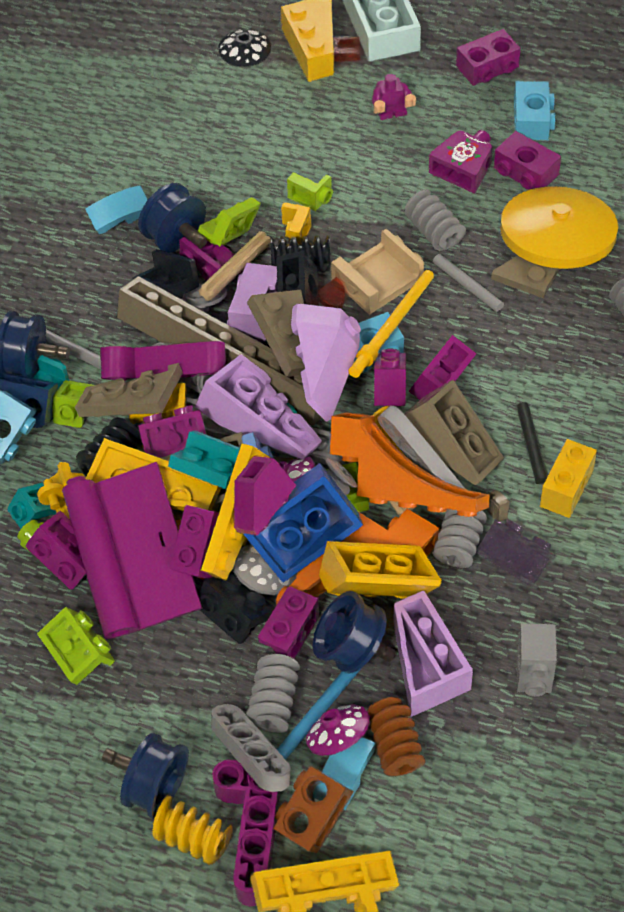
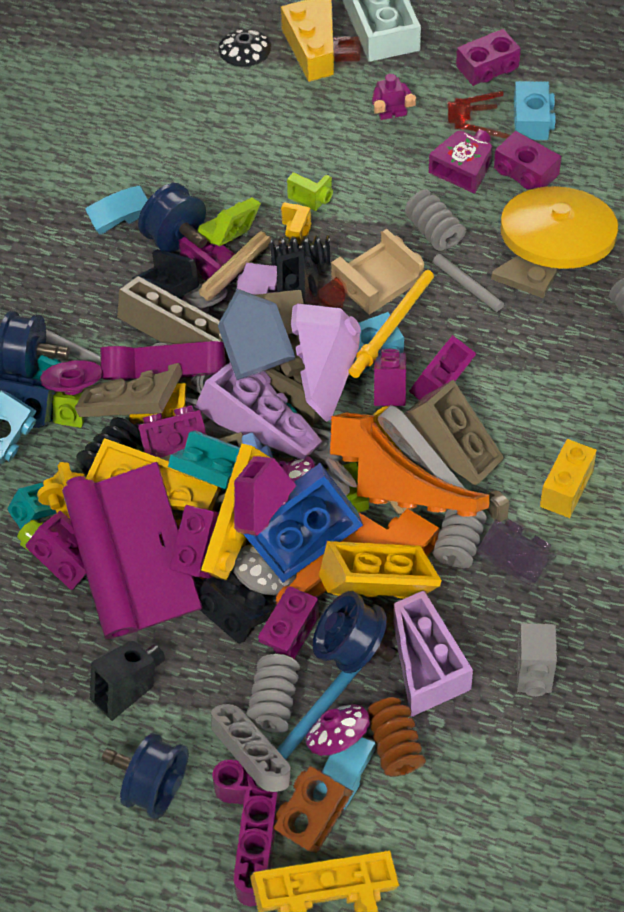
(71, 376): none -> magenta dish
(75, 644): lime bracket -> none
(123, 677): none -> black torso
(189, 833): yellow piece -> none
(254, 335): none -> sand blue tile
(461, 109): none -> clear red plant
(532, 443): pearl dark grey bar -> none

